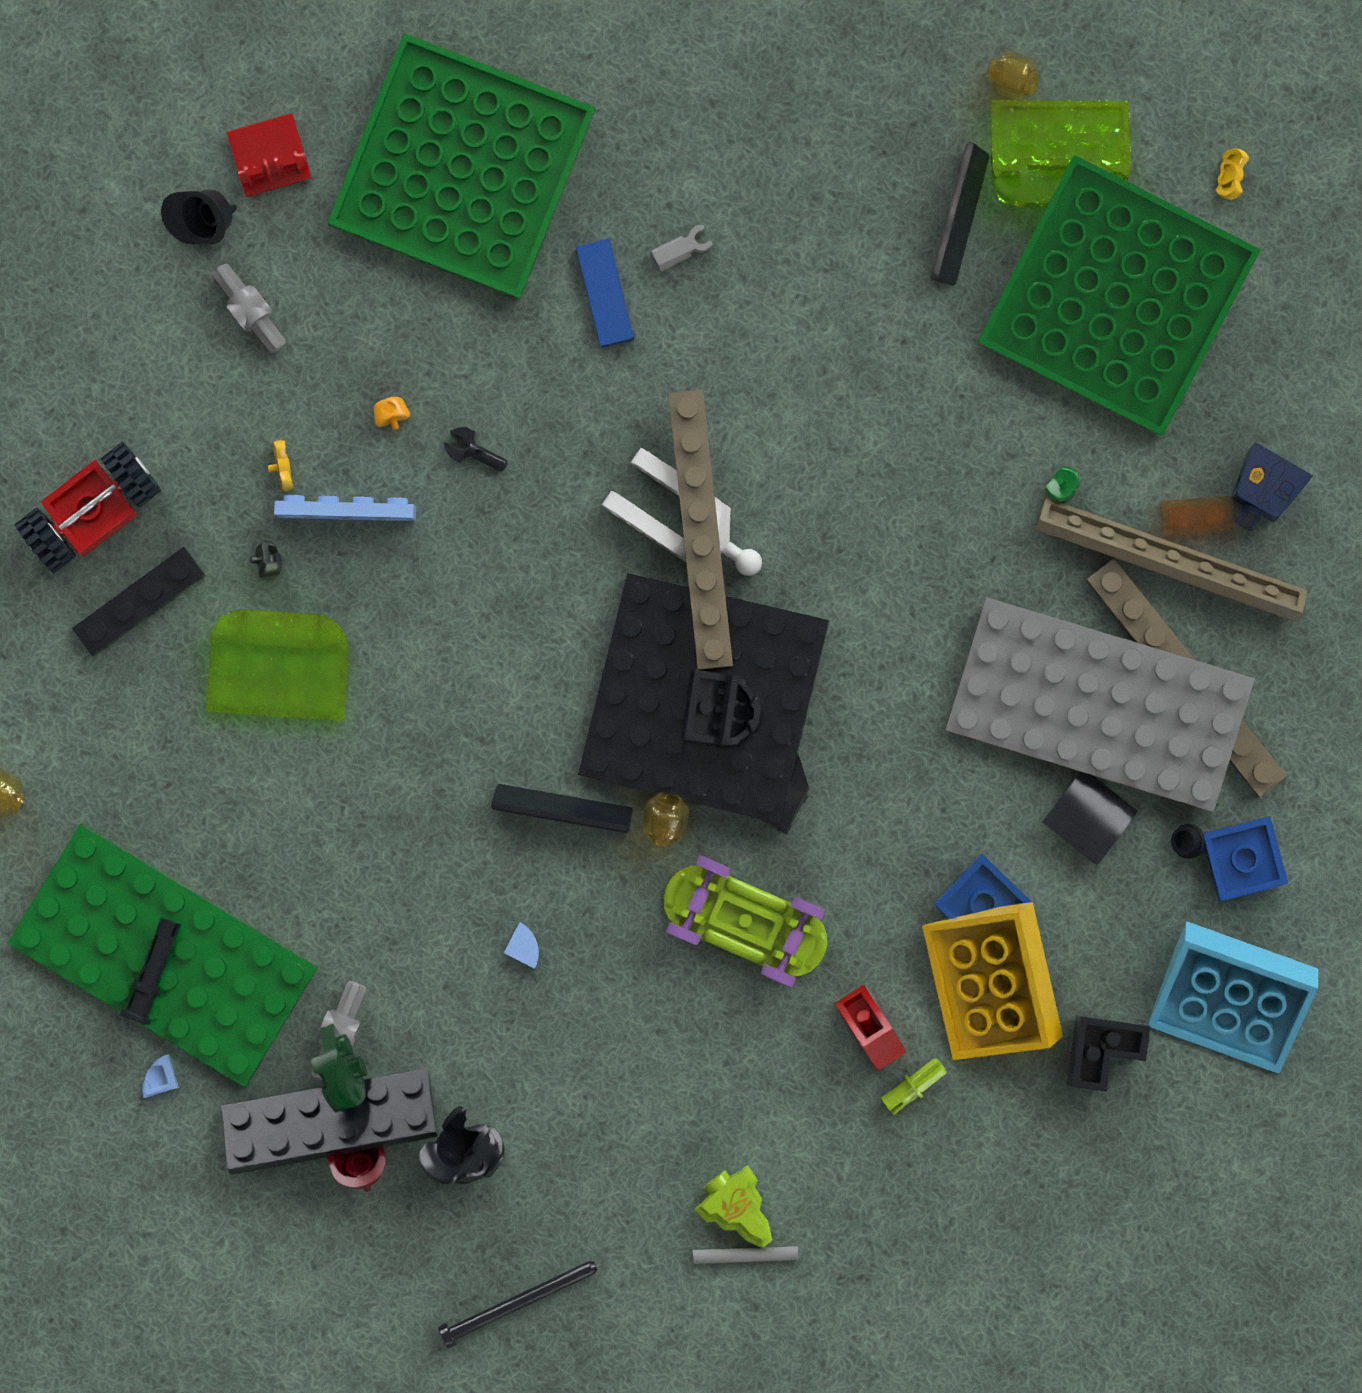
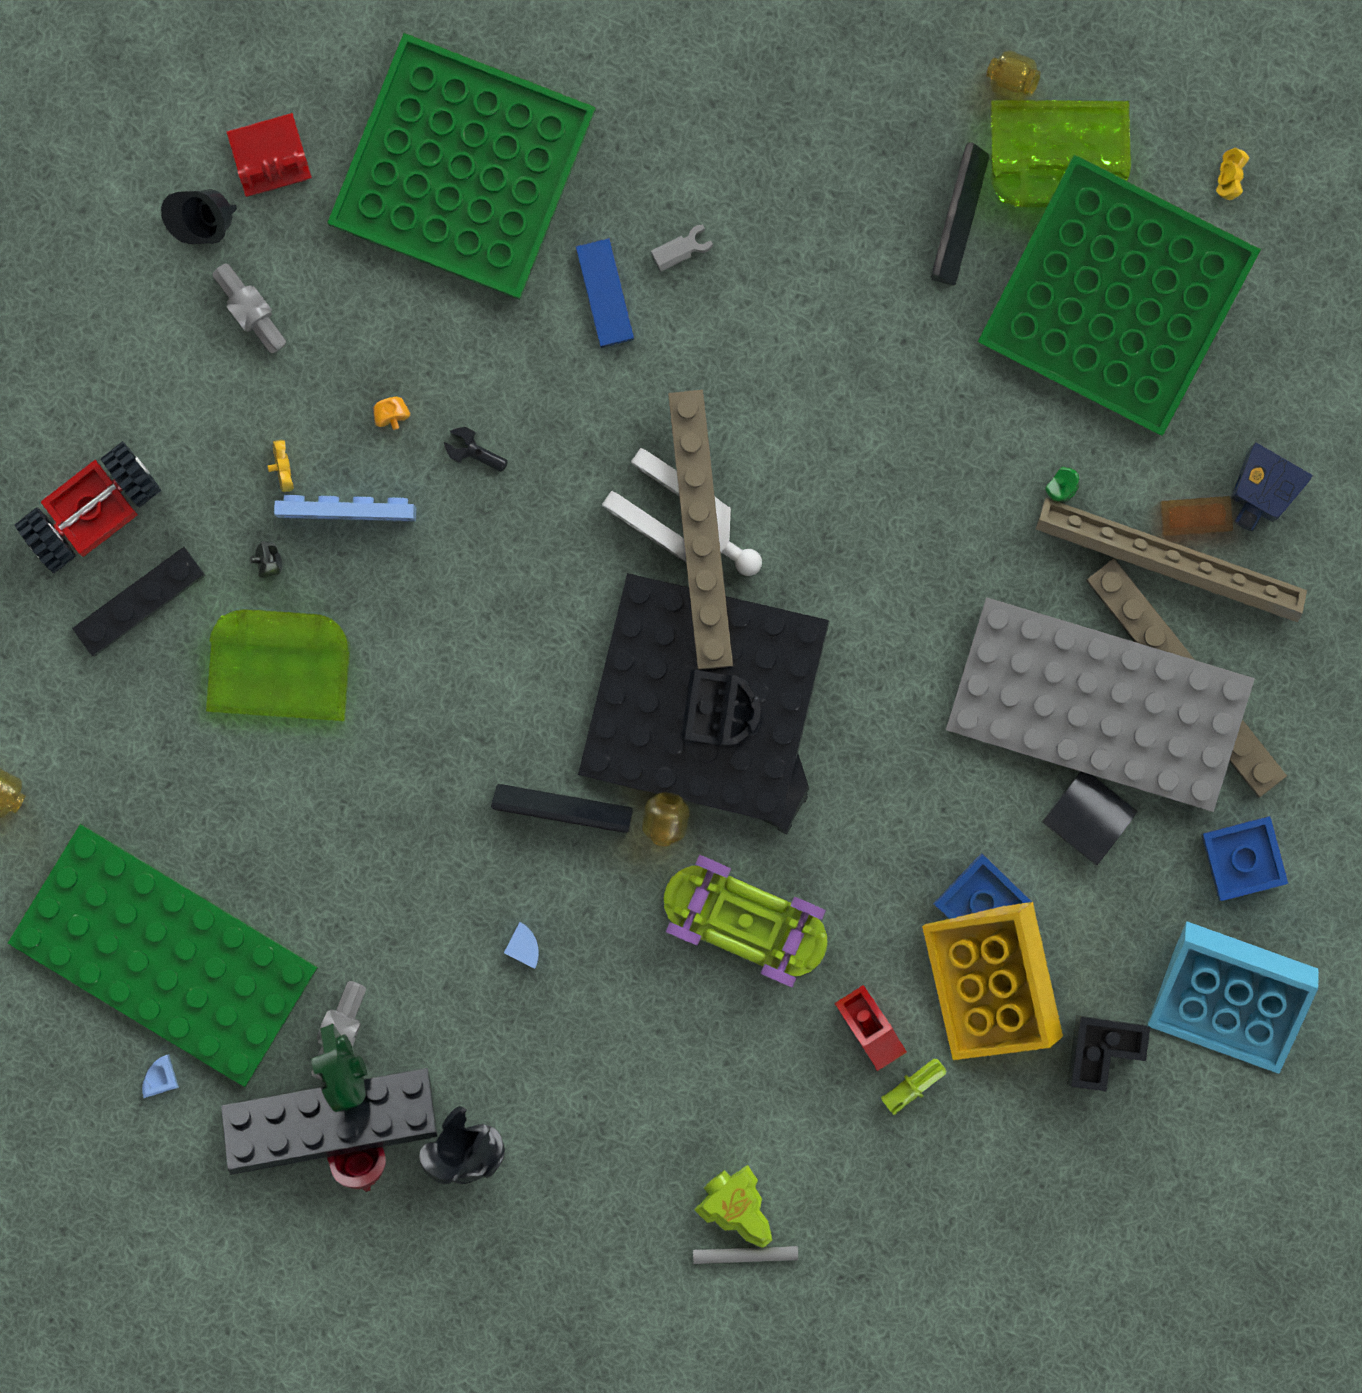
(146, 987): black pin -> none
(450, 1334): black bar -> none
(1188, 841): black plate -> none

